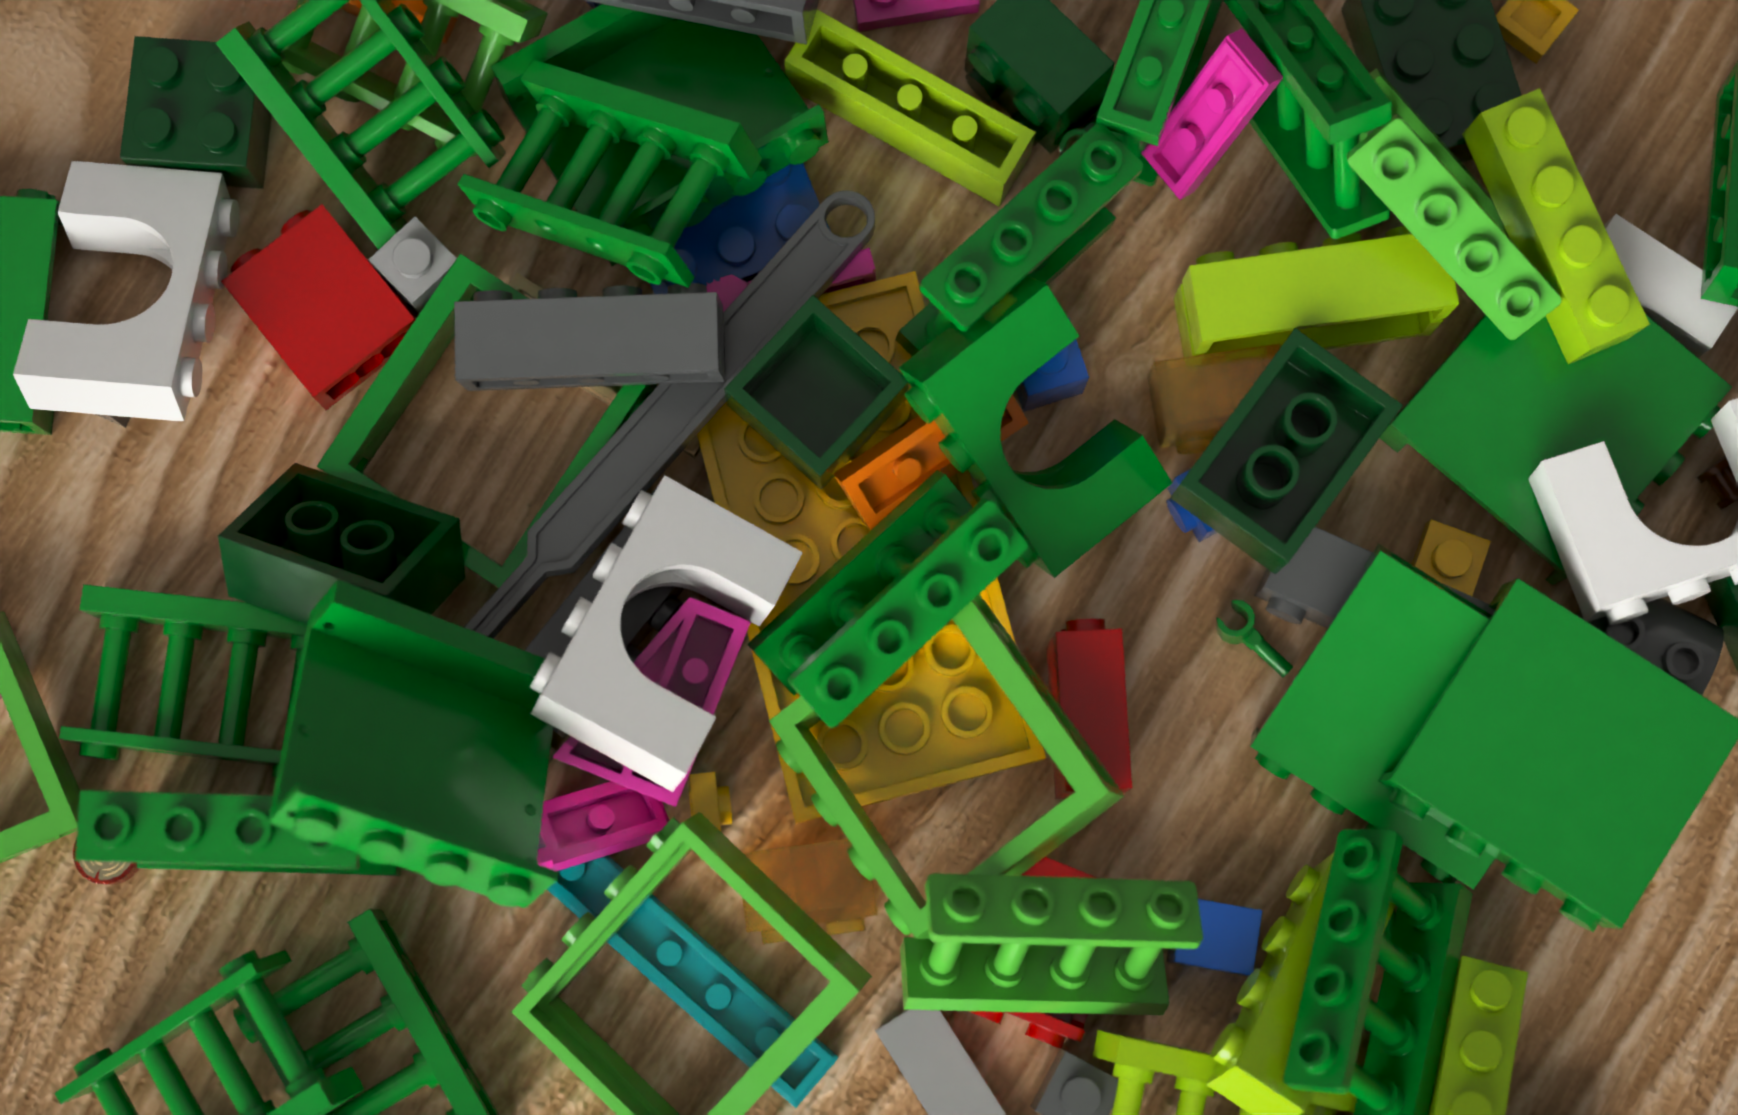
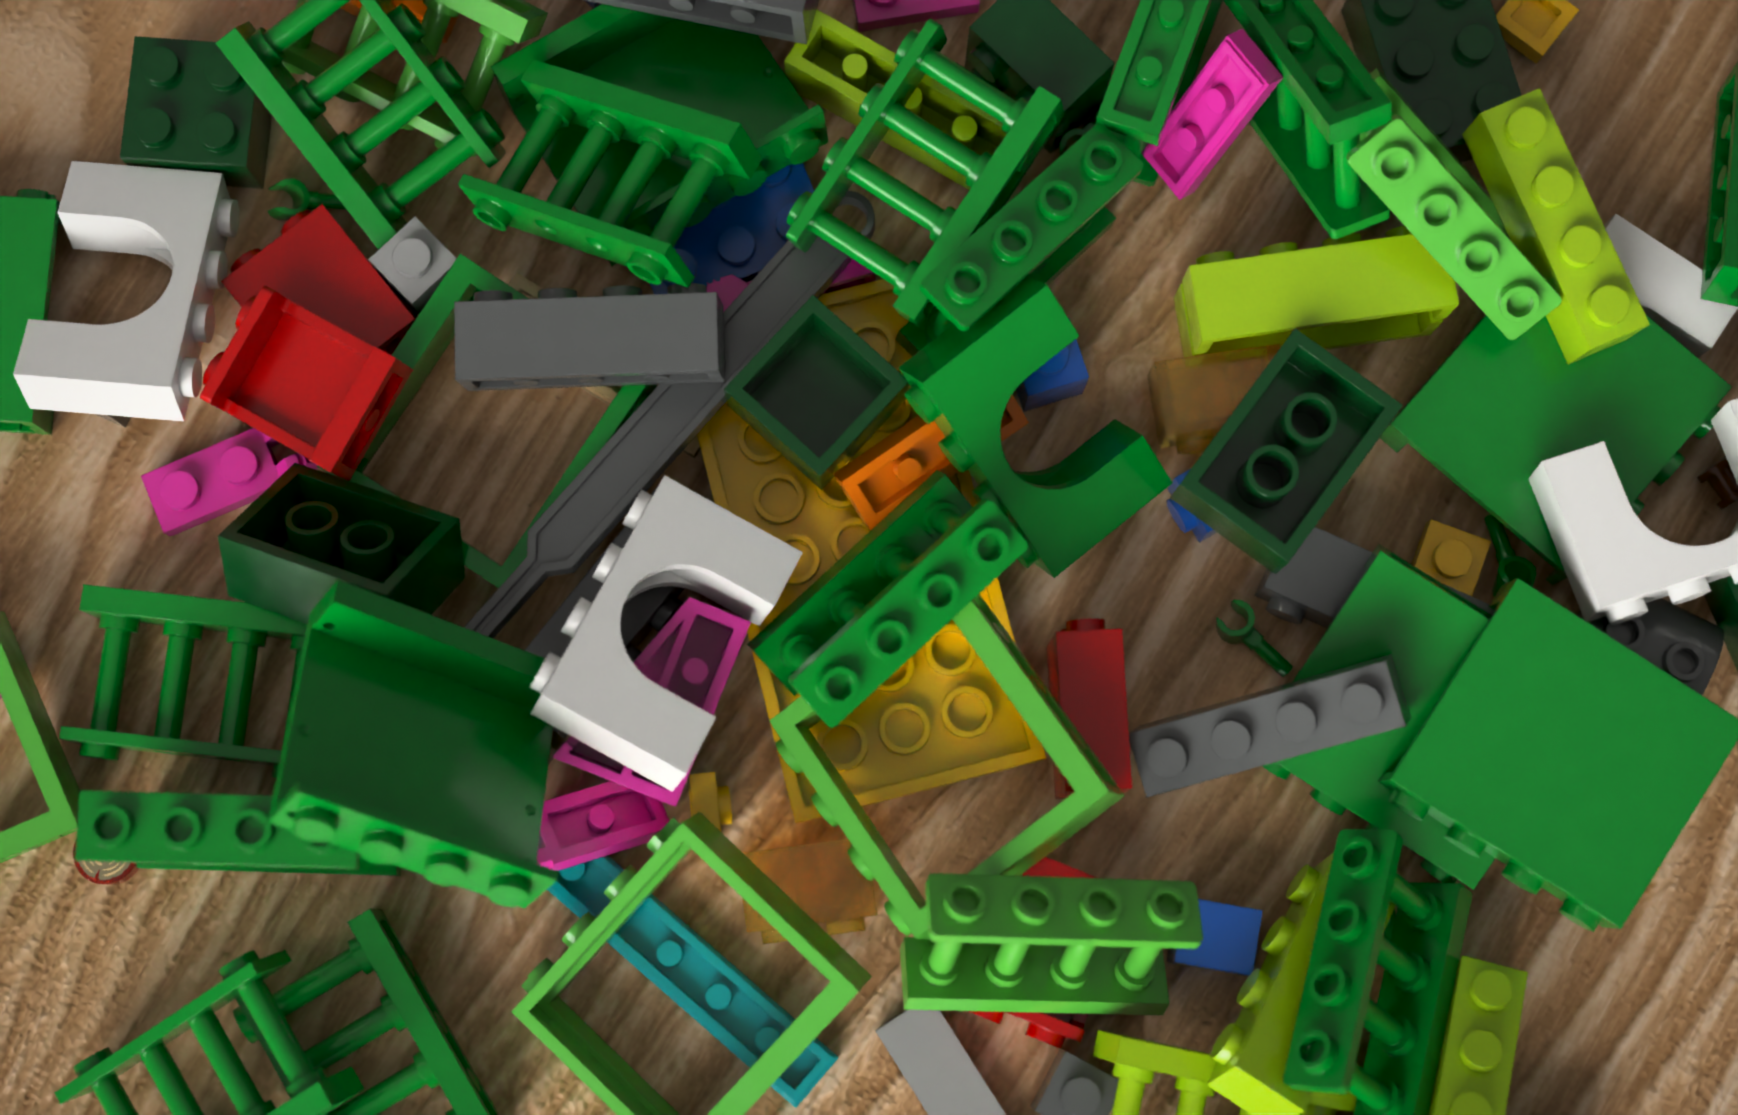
(215, 480): none -> dark pink hinge
(302, 199): none -> green hand
(304, 382): none -> red panel
(988, 175): none -> green fence
(1270, 726): none -> dark grey brick
(1509, 564): none -> green hand

